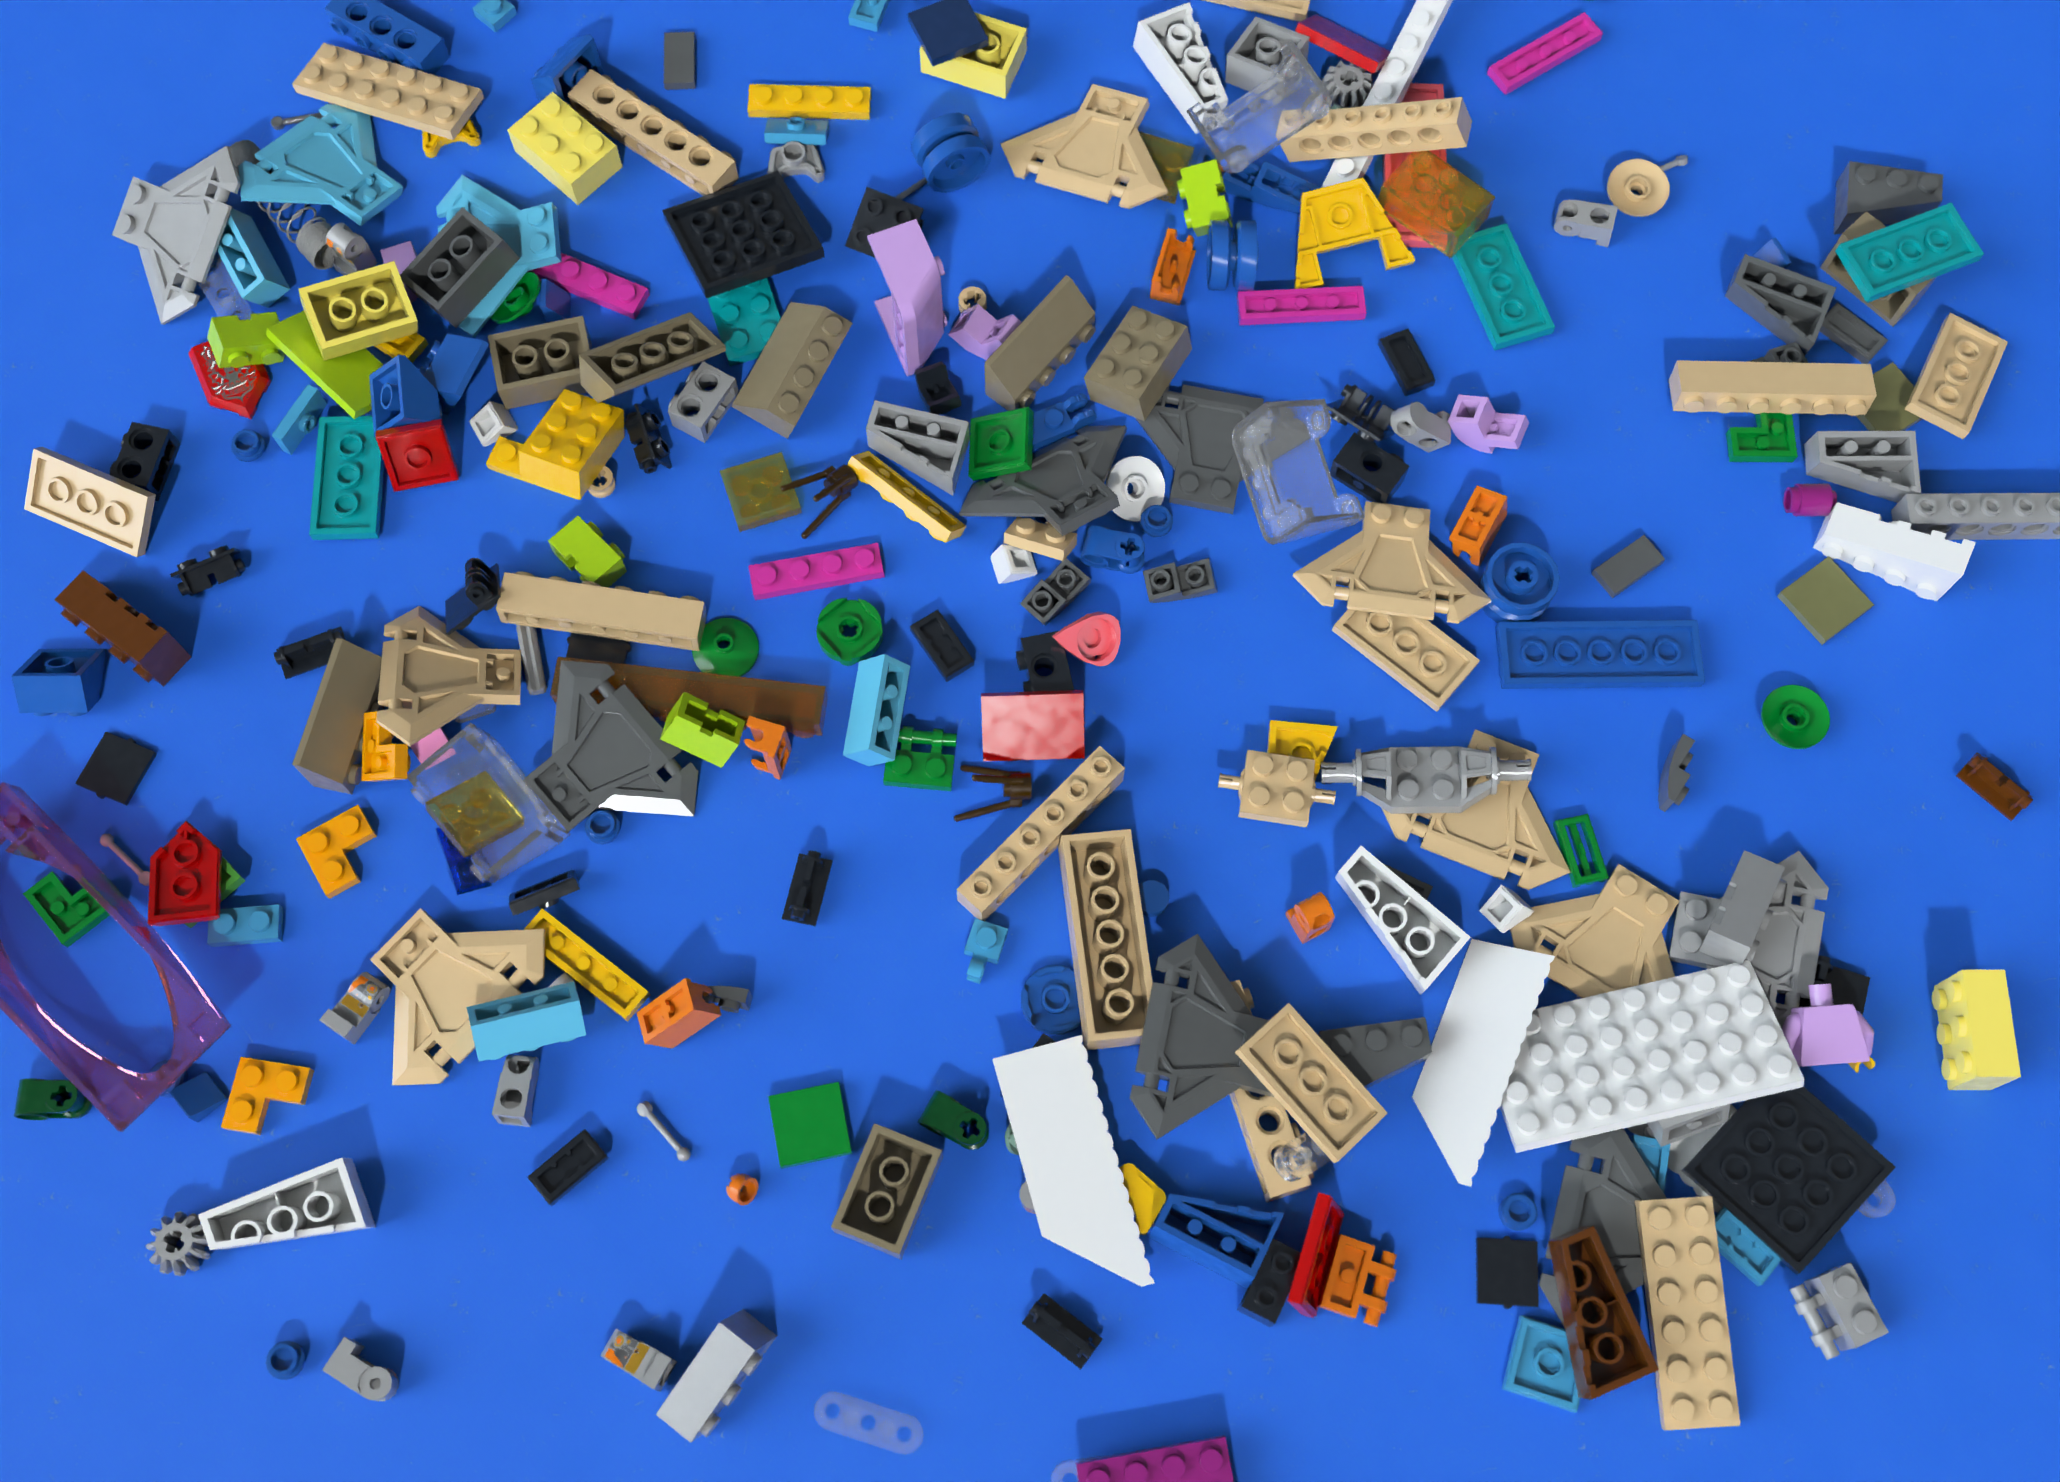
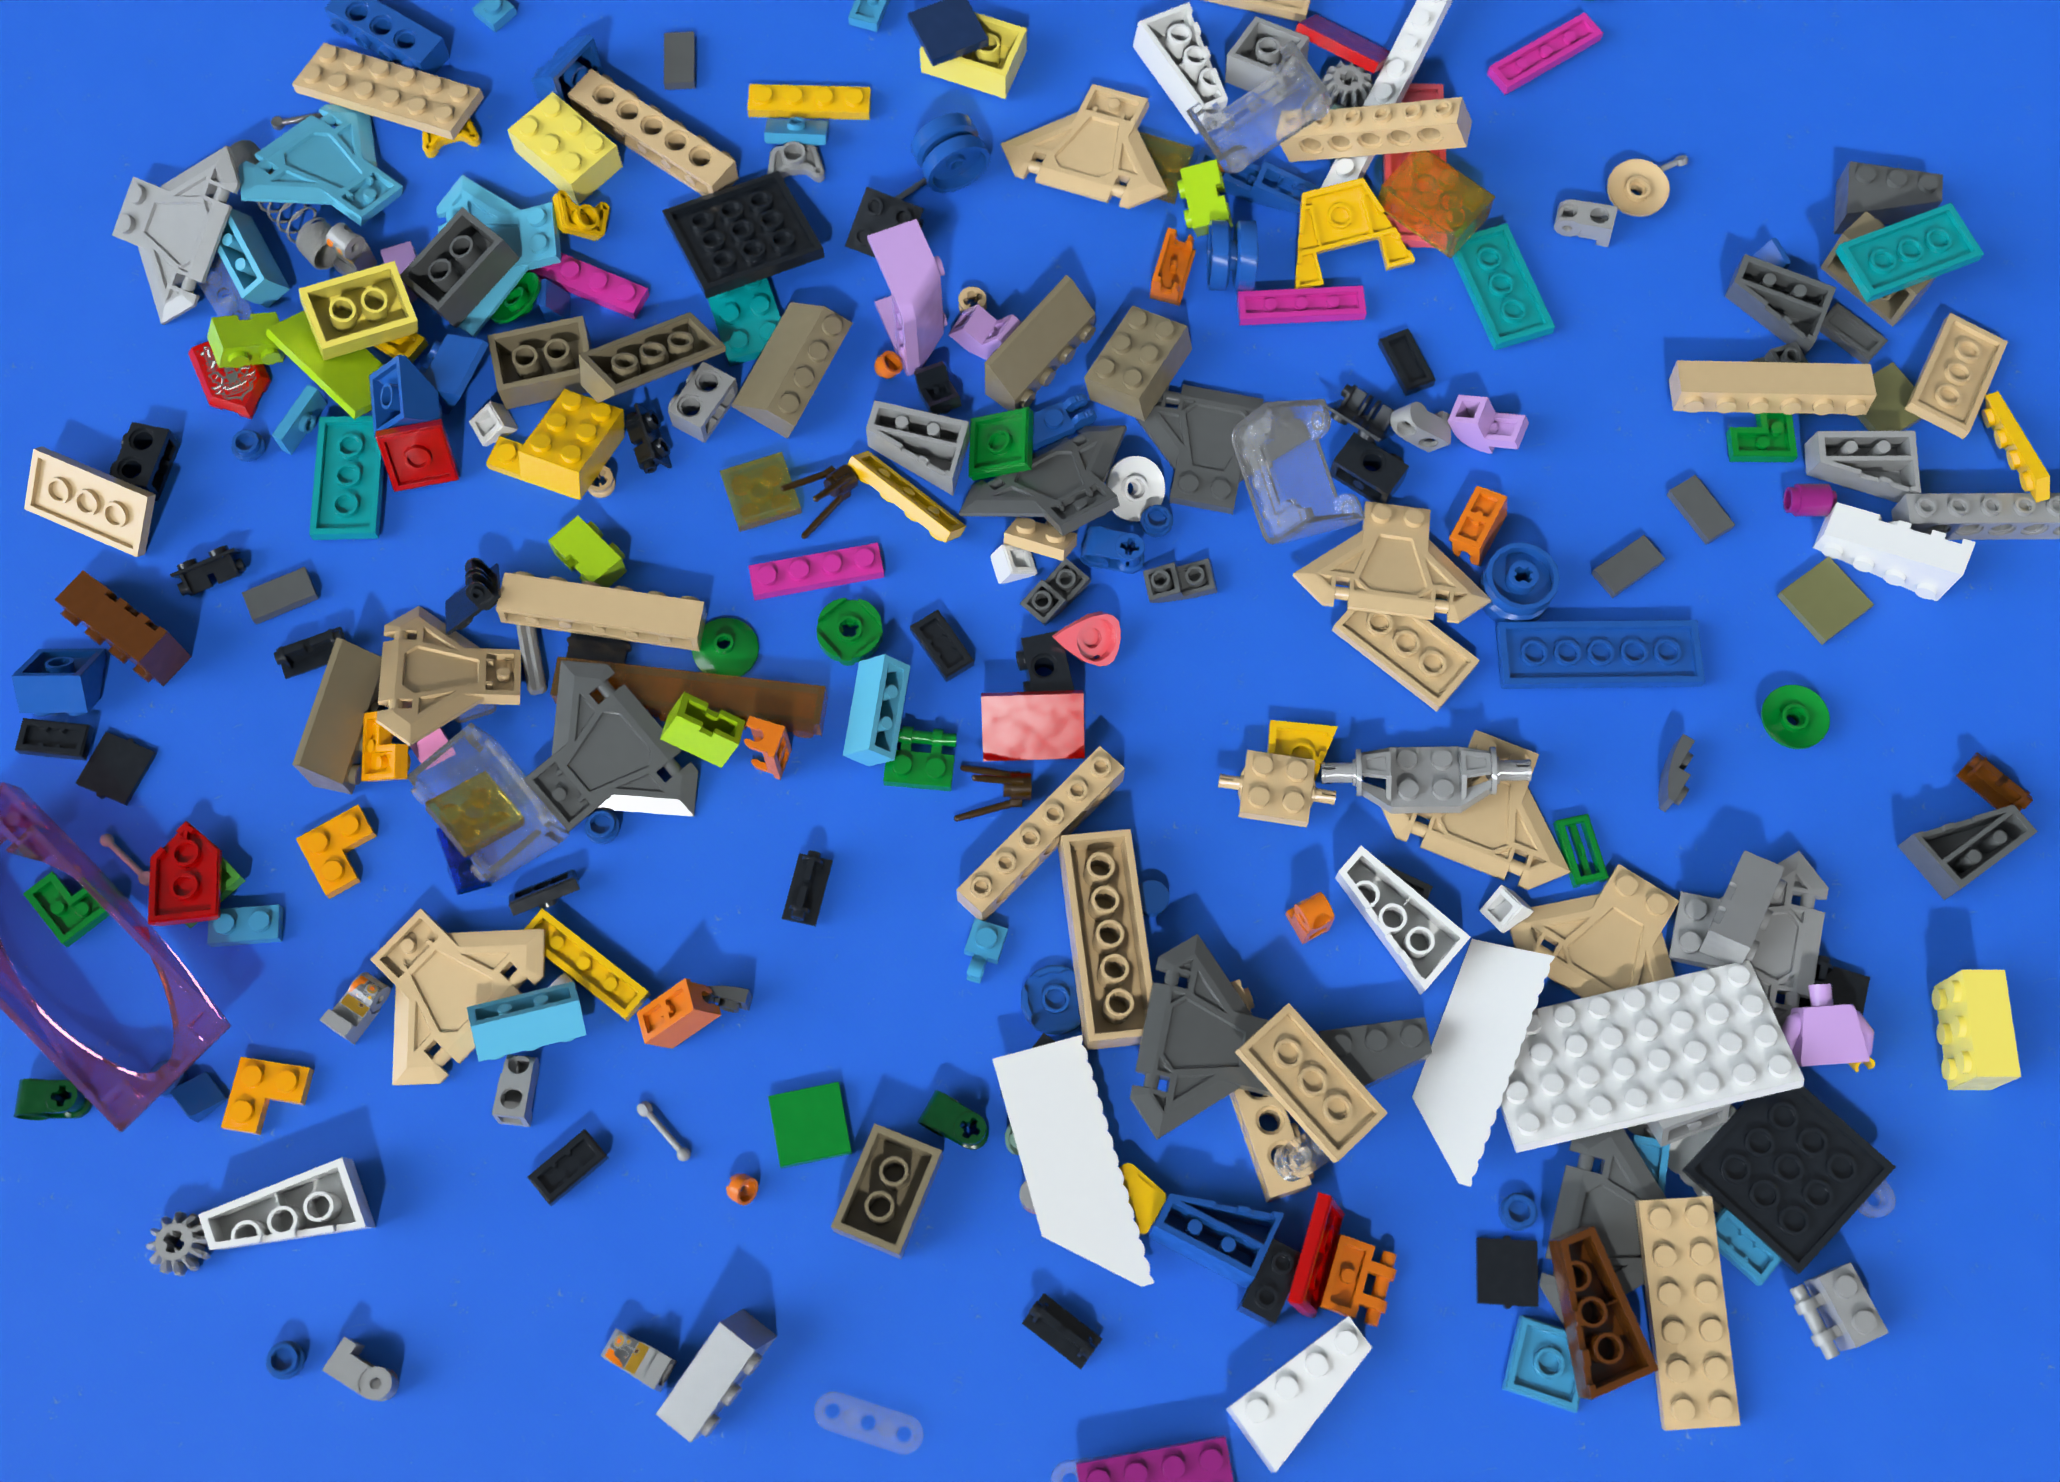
(54, 739): none -> black plate
(280, 595): none -> dark grey tile
(580, 220): none -> yellow piece
(888, 365): none -> orange hinge
(1293, 1397): none -> white wedge
(1700, 509): none -> dark grey tile
(1965, 849): none -> dark grey wedge
(2018, 449): none -> yellow plate

